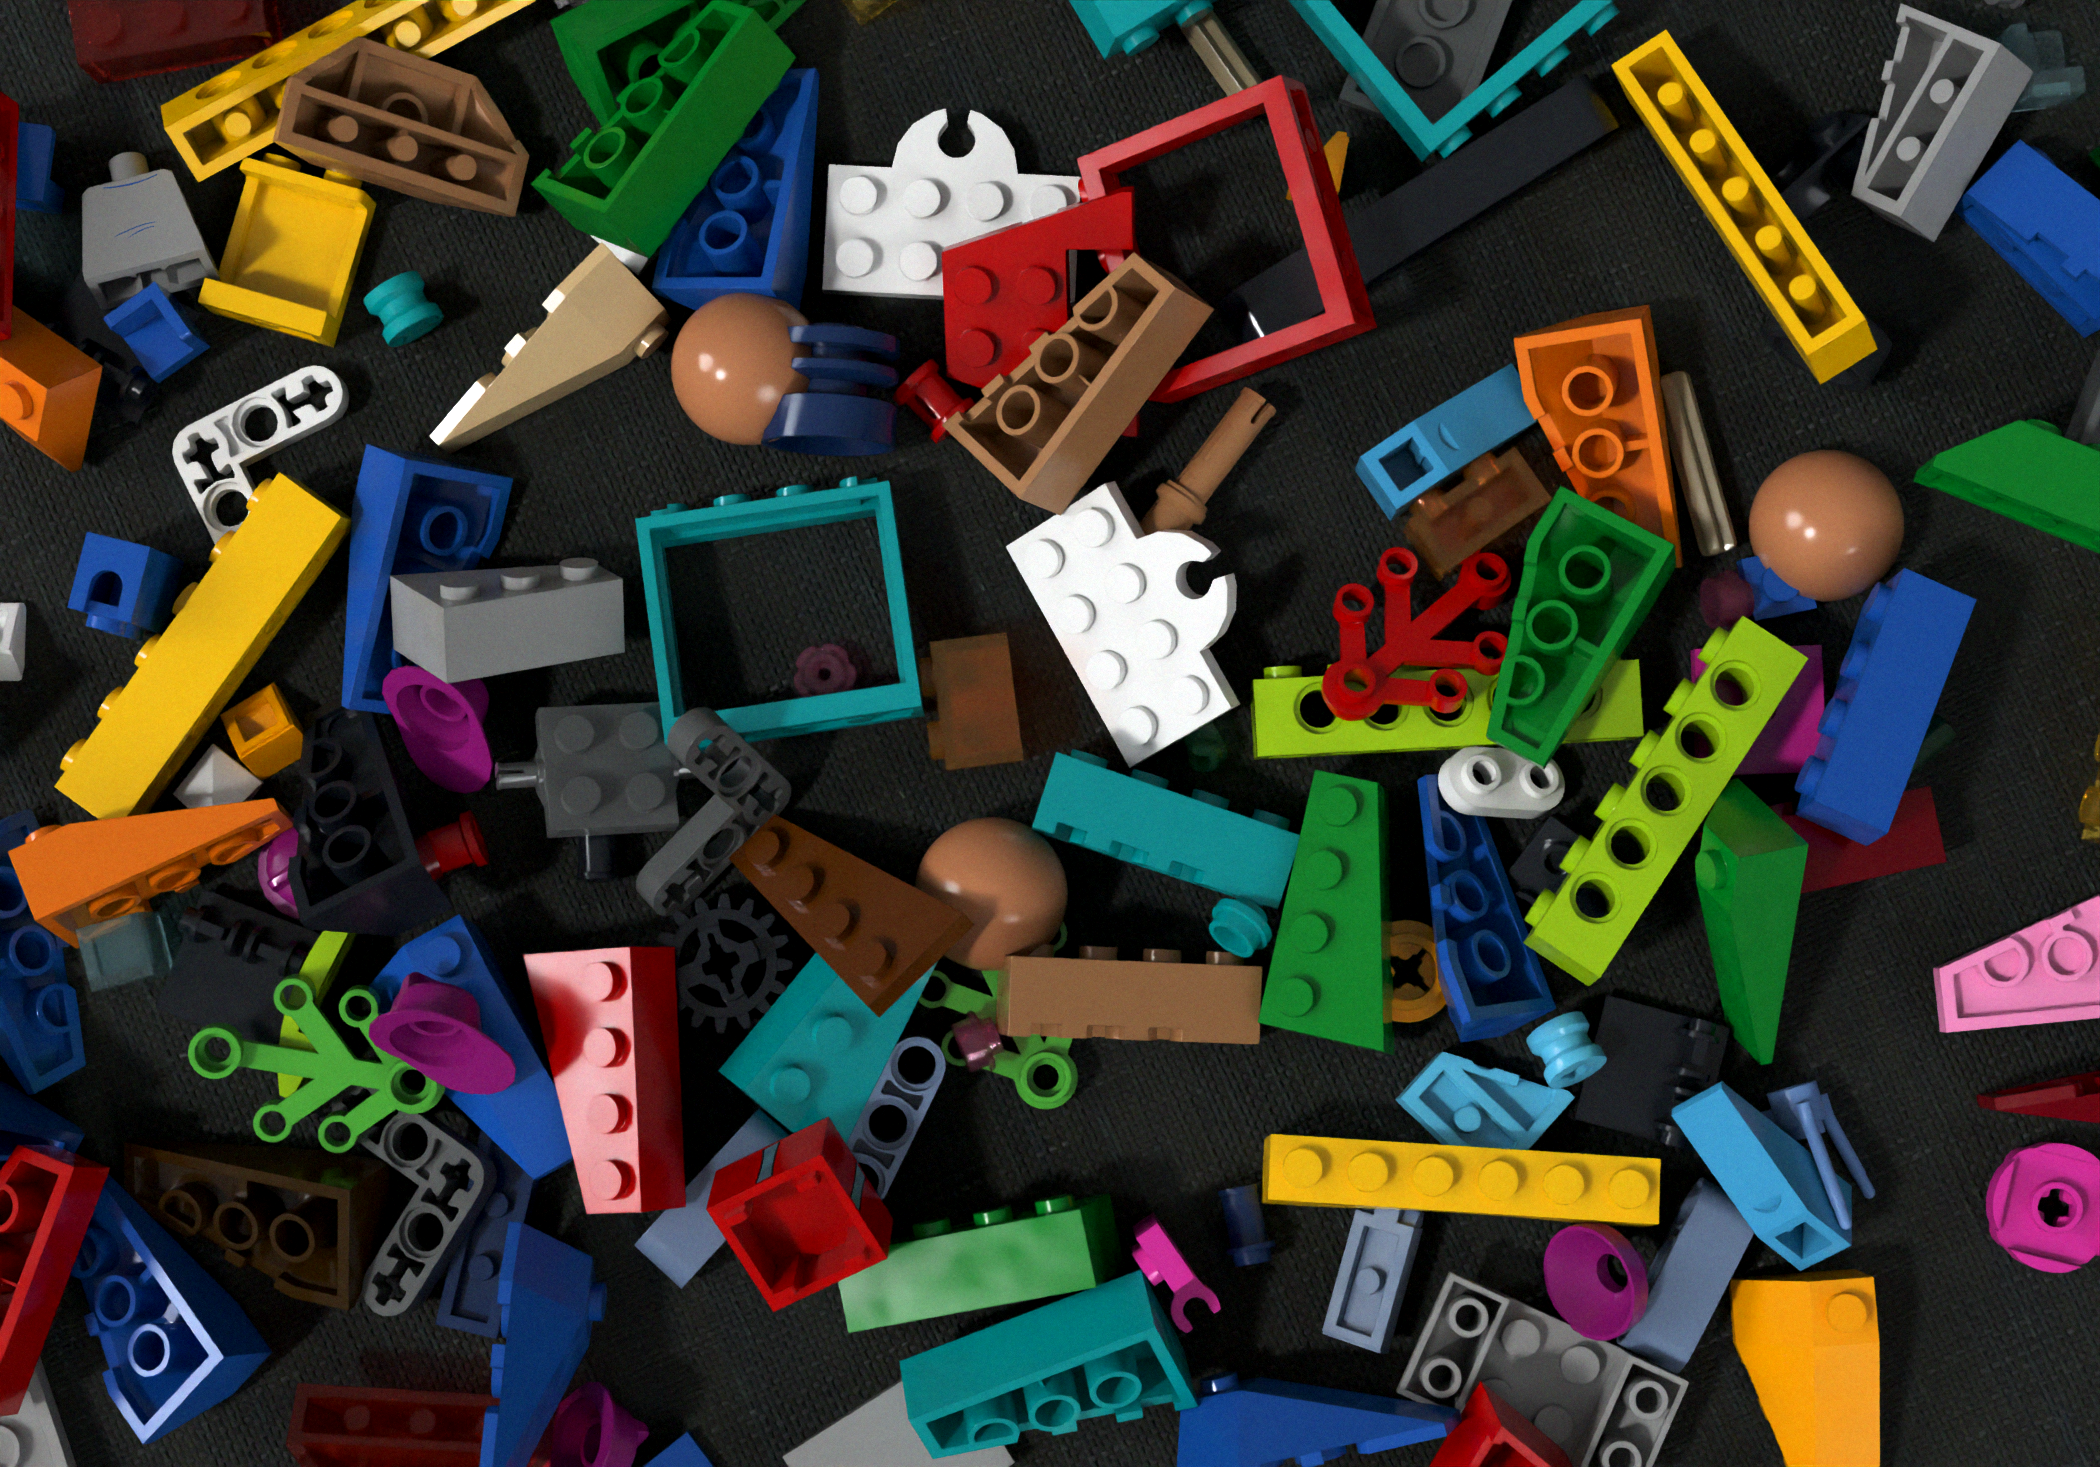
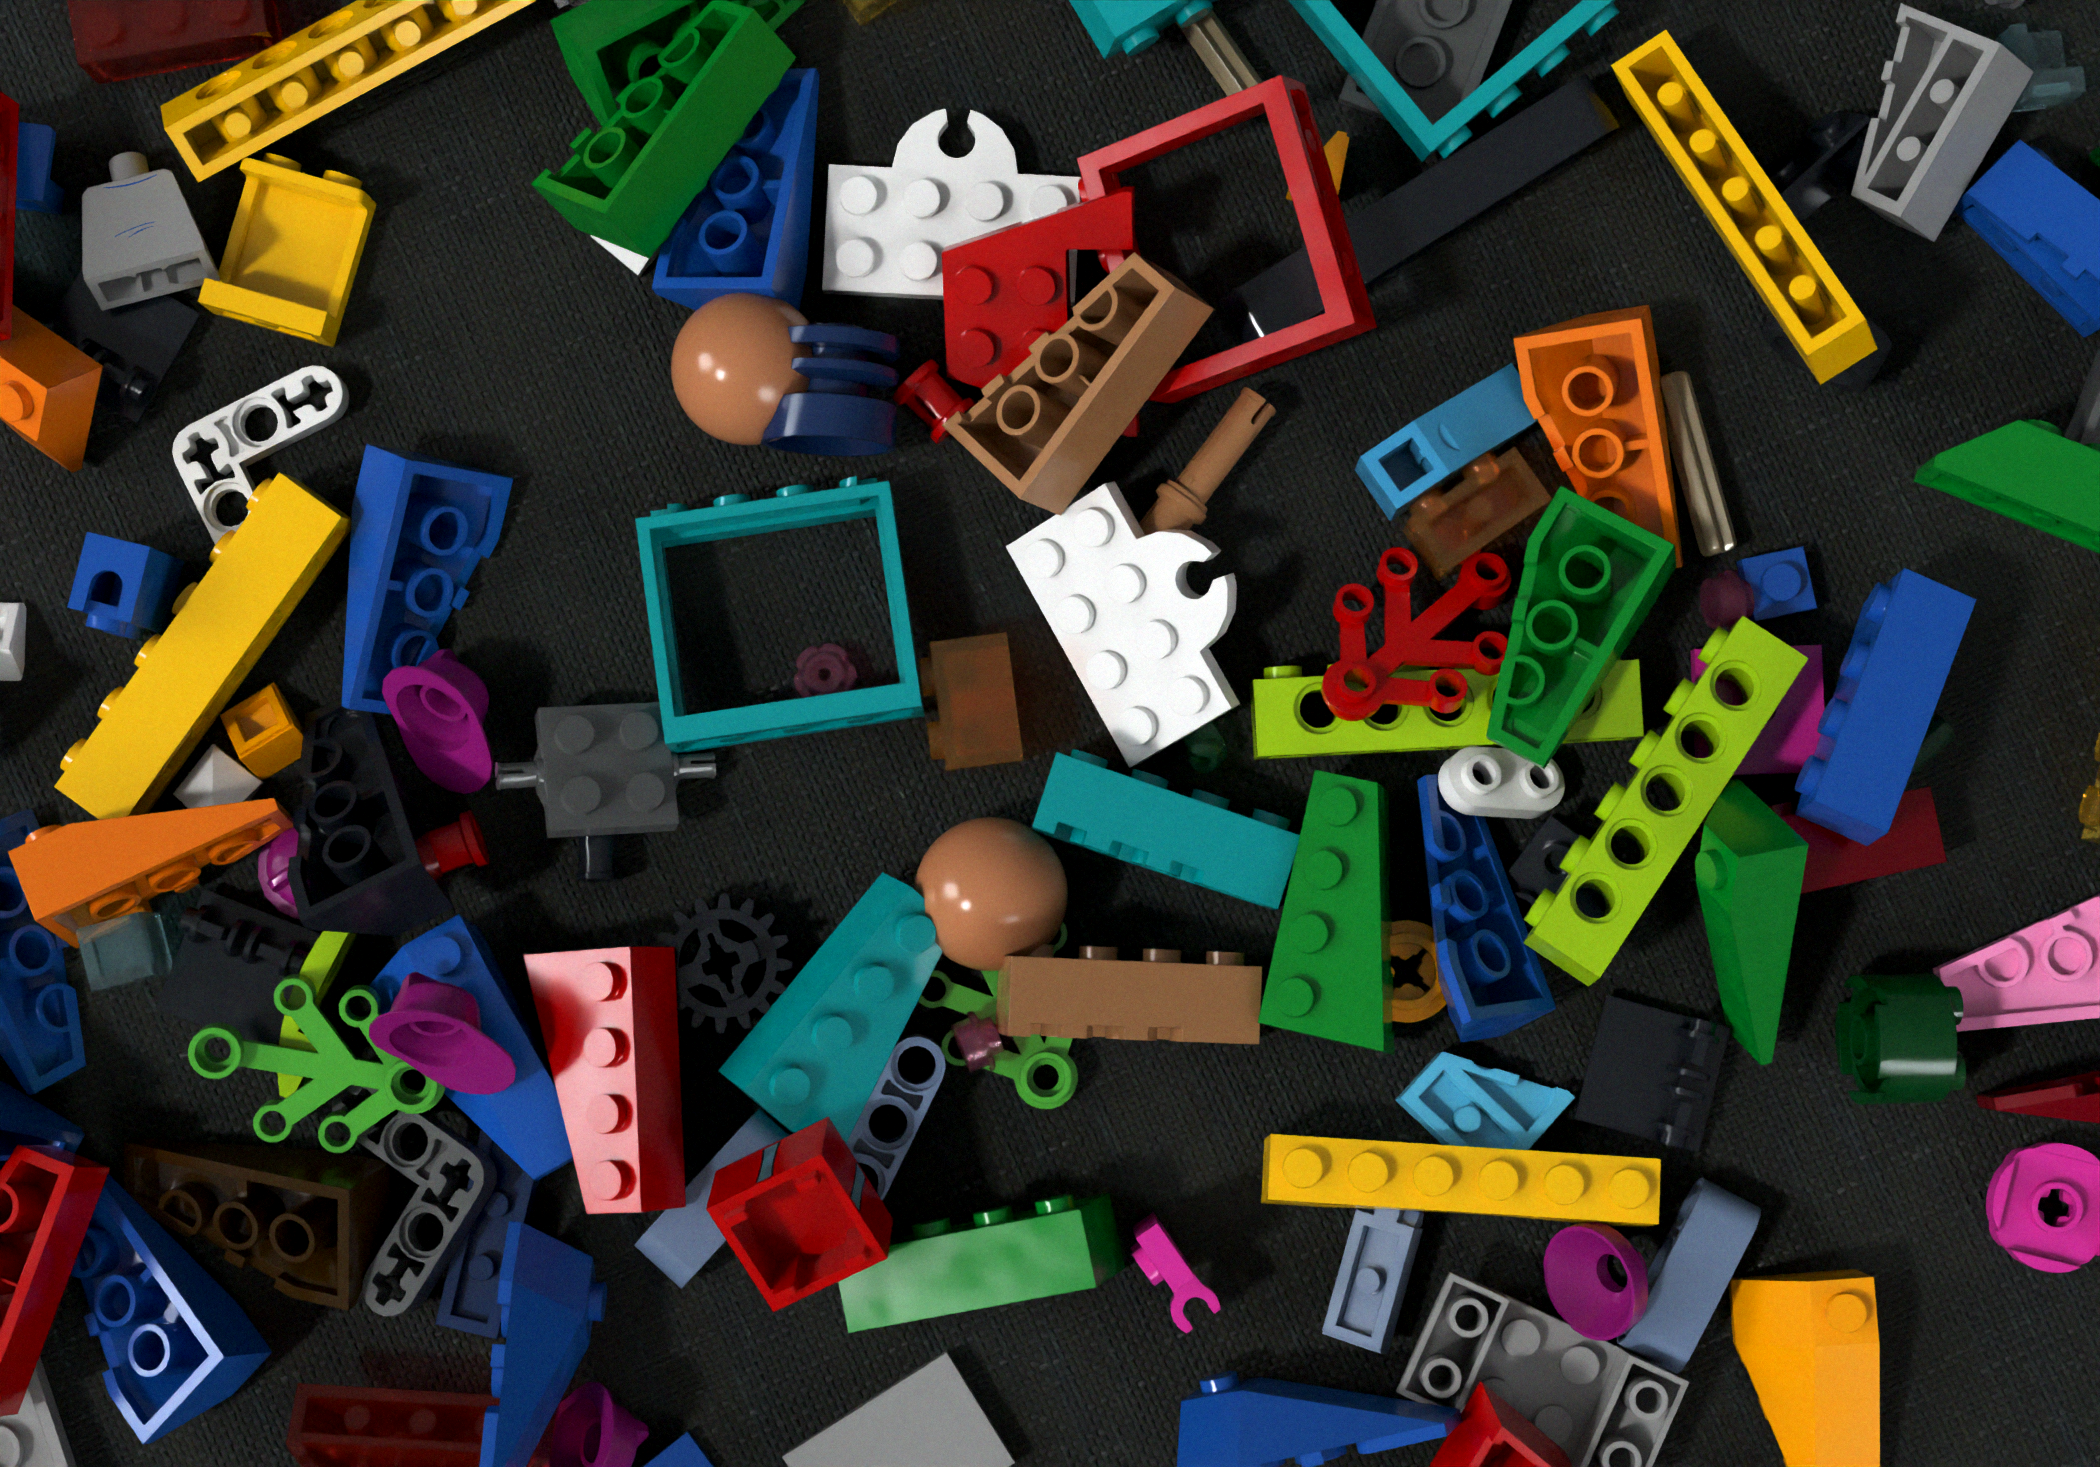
(157, 331): blue panel -> none
(403, 127): medium nougat wedge -> none
(403, 308): teal wheel -> none
(507, 618): light grey wedge -> none
(592, 328): tan wedge -> none
(684, 863): dark grey beam -> none
(854, 915): reddish brown wing -> none
(1049, 1369): teal wedge -> none
(1240, 926): teal plate -> none
(1245, 1225): dark blue pin -> none
(1566, 1050): medium azure wheel -> none
(1765, 1176): dark azure slope -> none
(1804, 1114): medium blue plant -> none
(1827, 524): nougat piece -> none
(1900, 1038): none -> dark green brick

